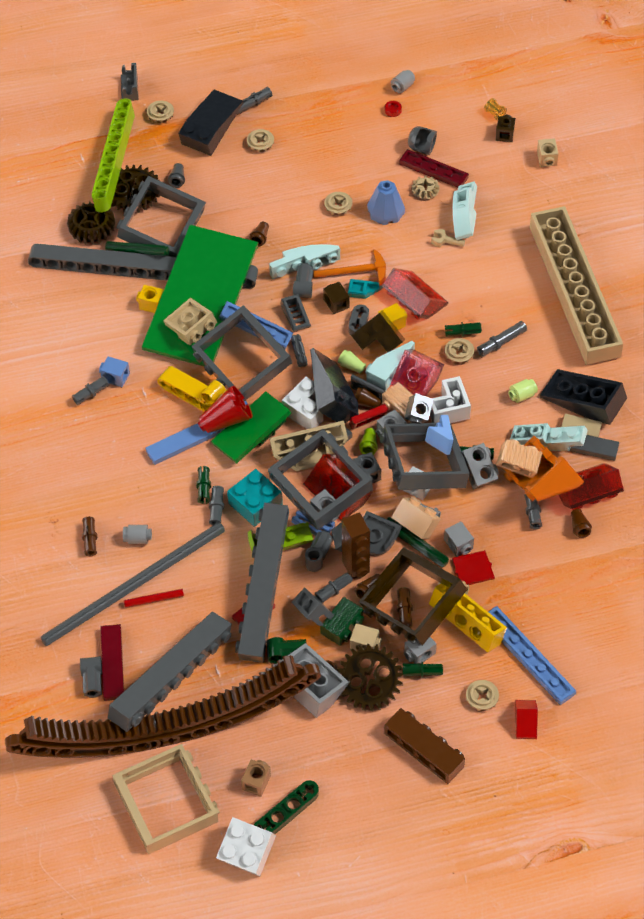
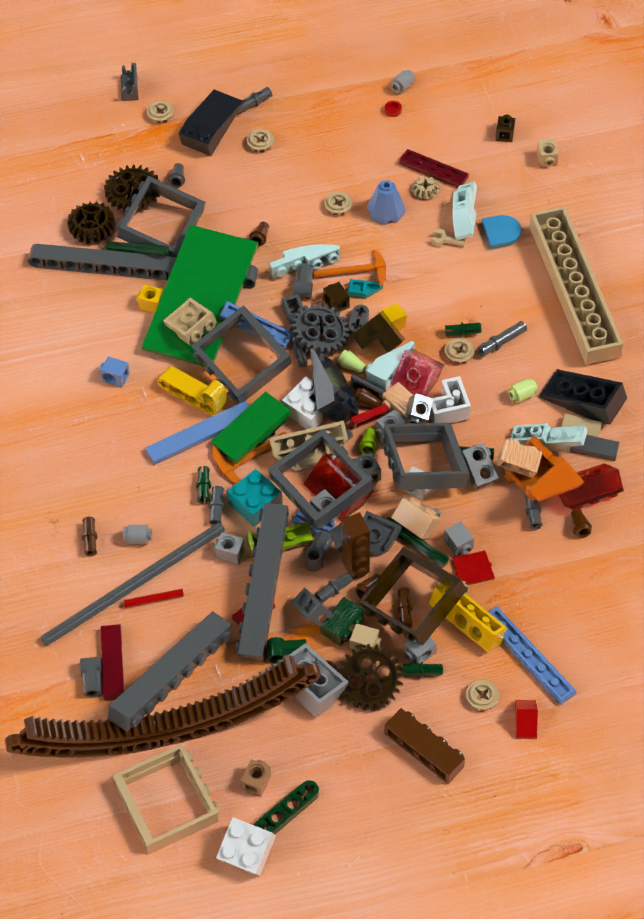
(90, 390): dark grey pin -> none
(113, 155): lime beam -> none
(225, 411): red cone -> none
(227, 468): none -> orange piece
(230, 555): none -> light grey brick
(332, 329): none -> dark grey gear
(414, 293): clear red slope -> none
(422, 139): dark grey helmet -> none
(440, 435): light blue slope -> none
(494, 108): clear yellow bush -> none
(501, 230): none -> dark azure tile

